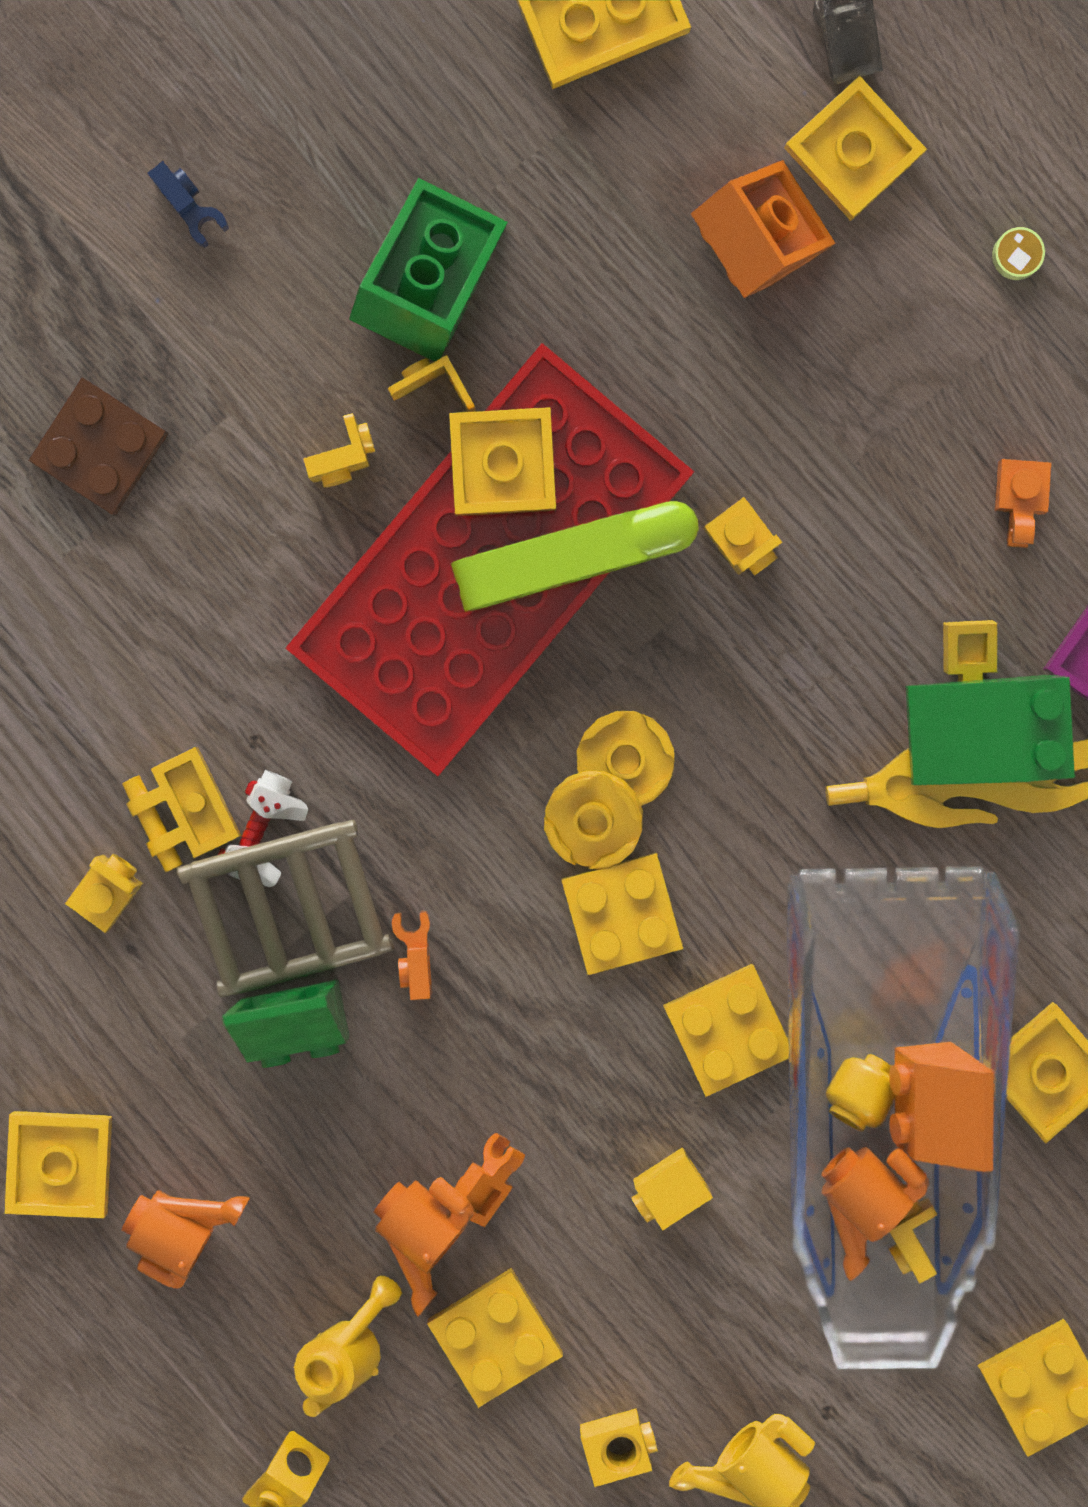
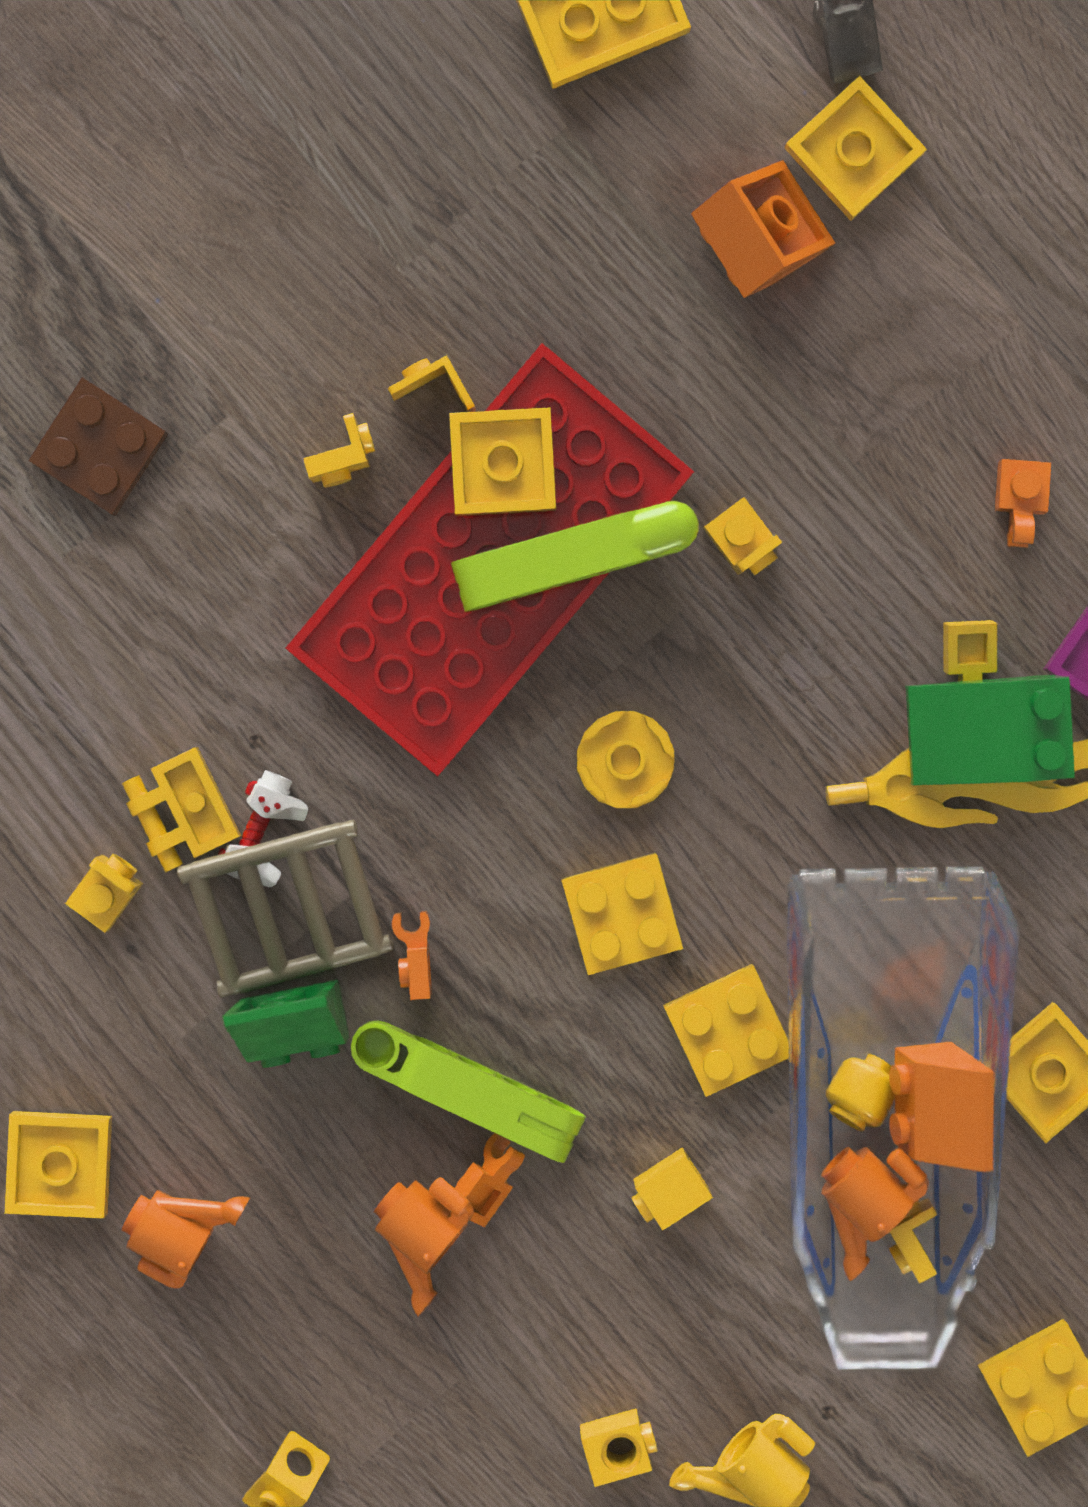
(180, 192): dark blue plate -> none
(344, 1353): yellow piece -> none
(427, 270): green slope -> none
(467, 1089): none -> lime piece
(494, 1337): yellow plate -> none
(593, 819): yellow tile -> none
(1018, 253): tile -> none

